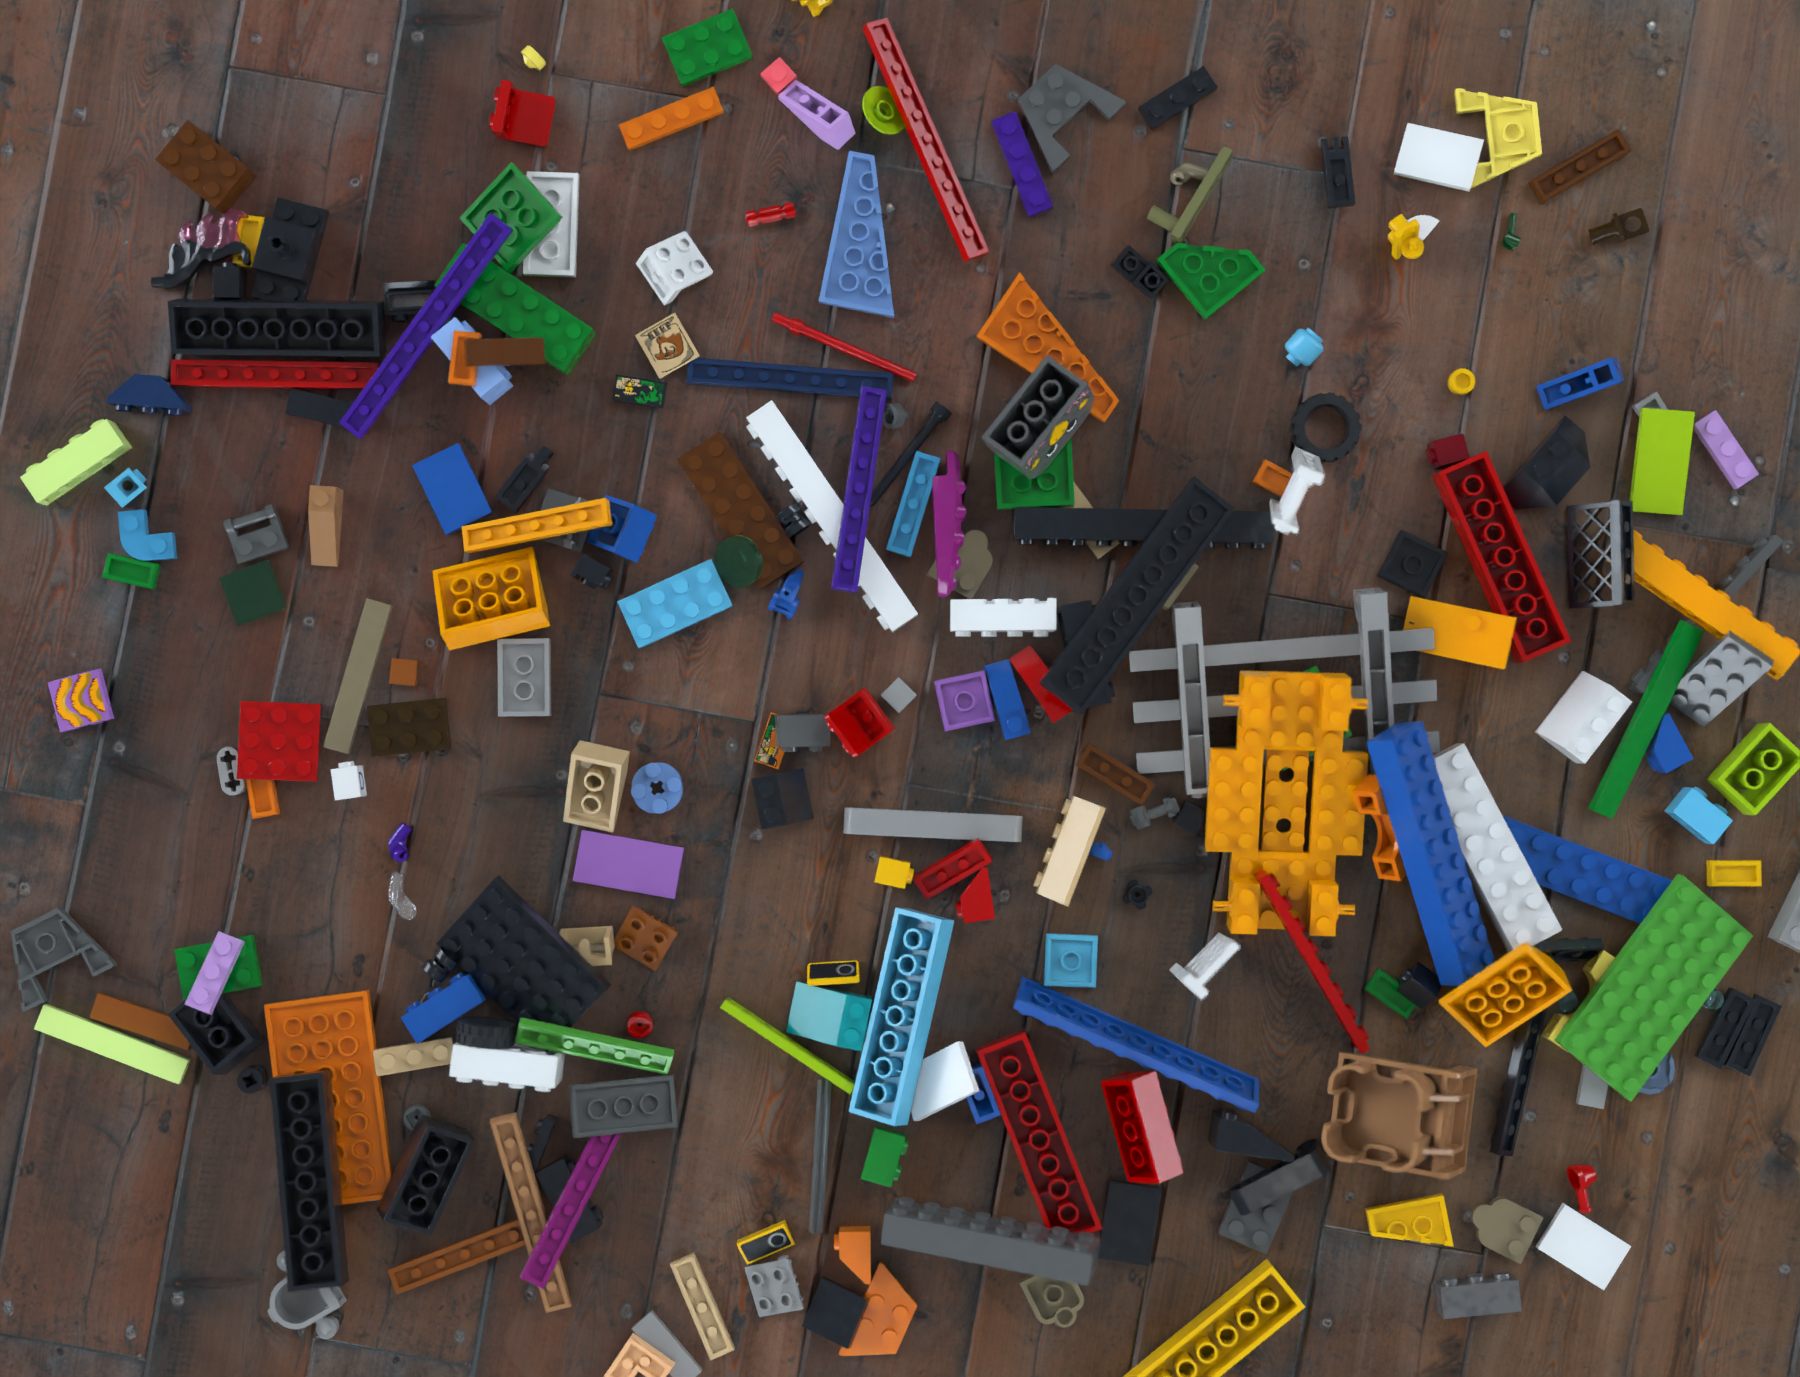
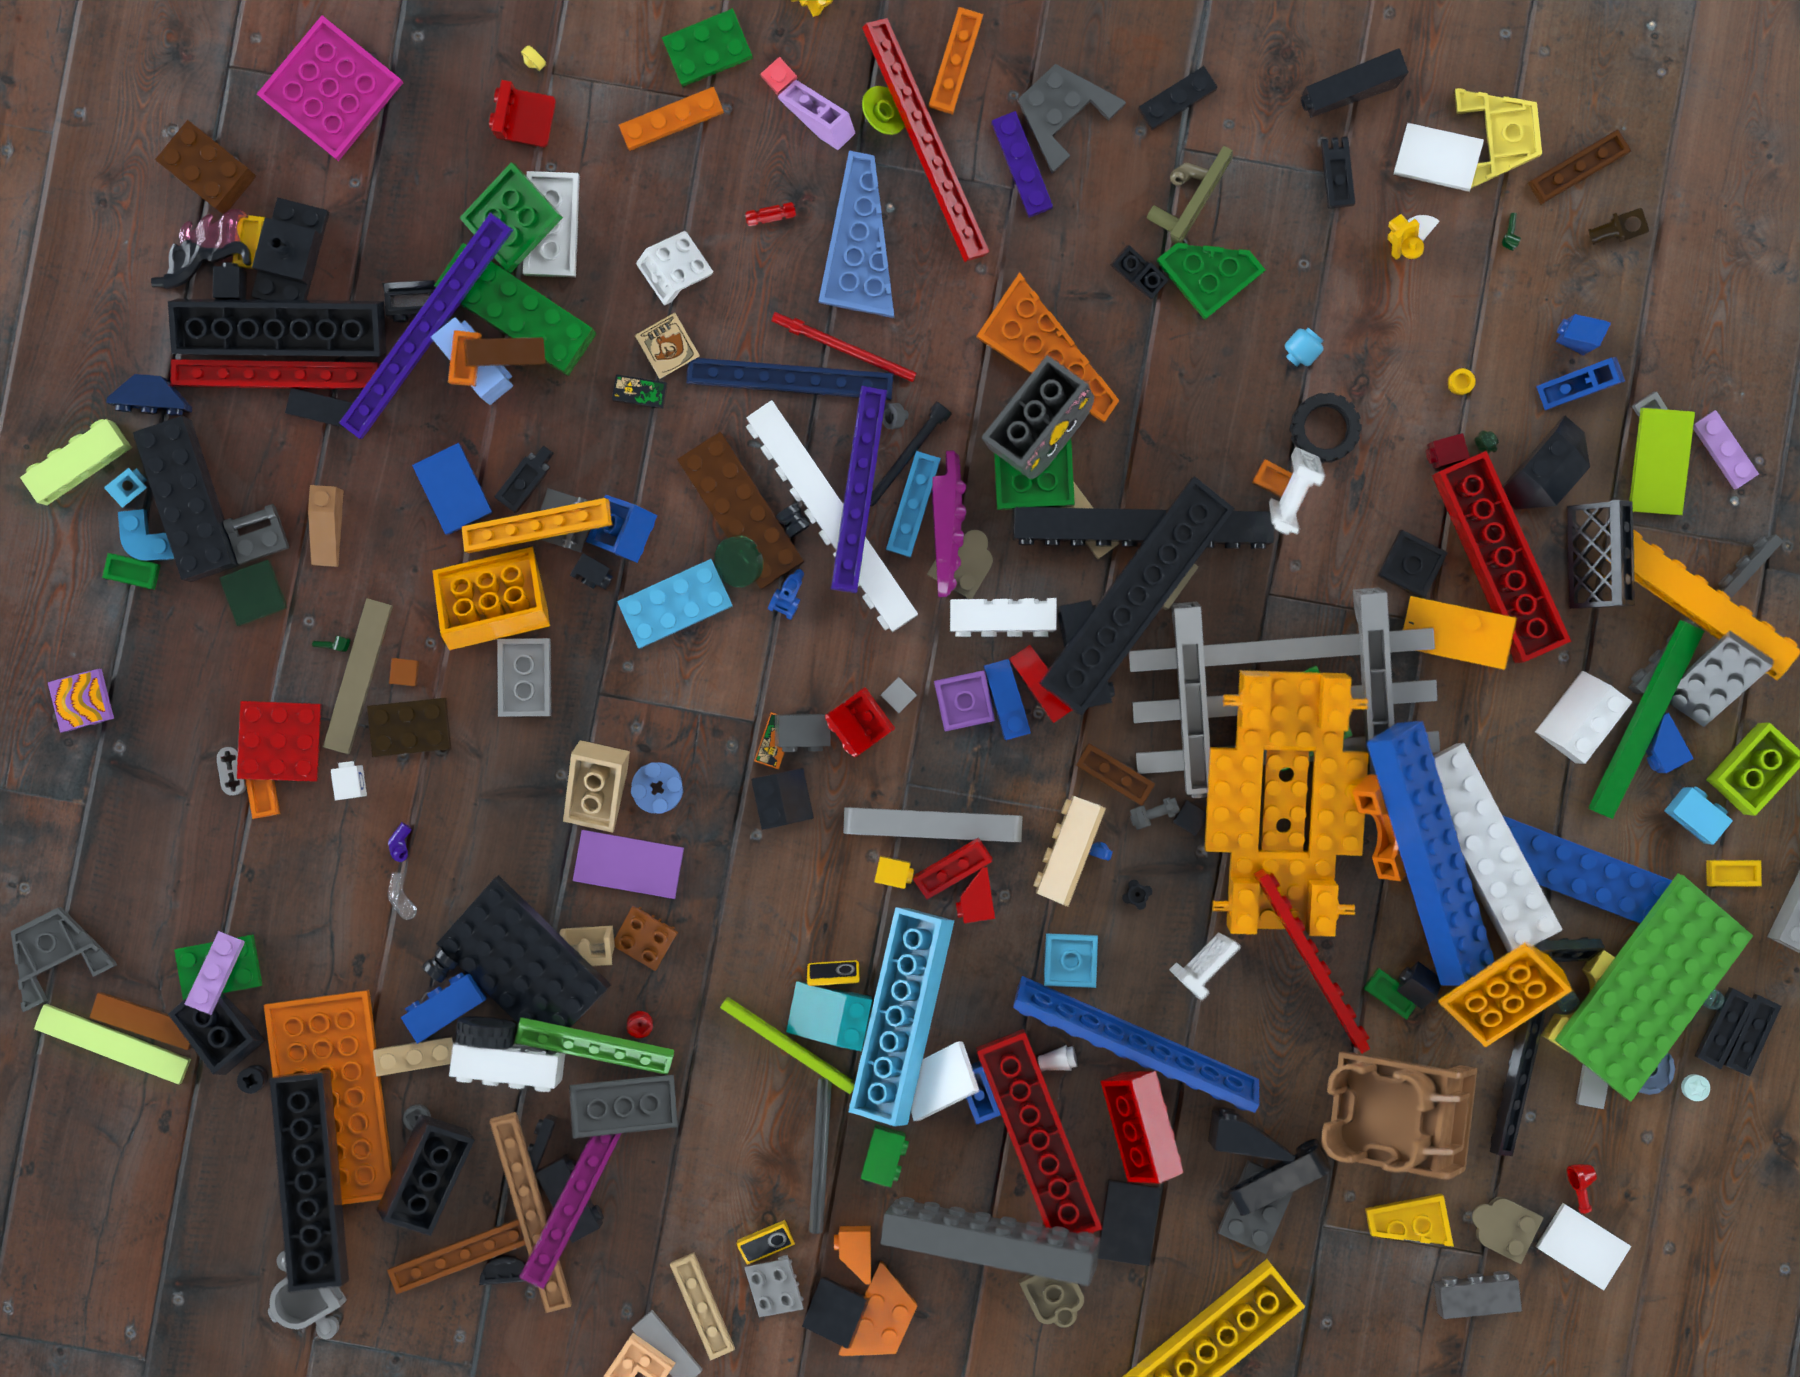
(185, 498): none -> black brick
(330, 88): none -> dark pink plate
(340, 644): none -> dark green hand
(502, 1270): none -> black tile
(955, 60): none -> orange plate
(1058, 1059): none -> white cone
(1355, 84): none -> black slope
(1486, 441): none -> clear green plate
(1582, 333): none -> blue slope
(1695, 1087): none -> light aqua tile

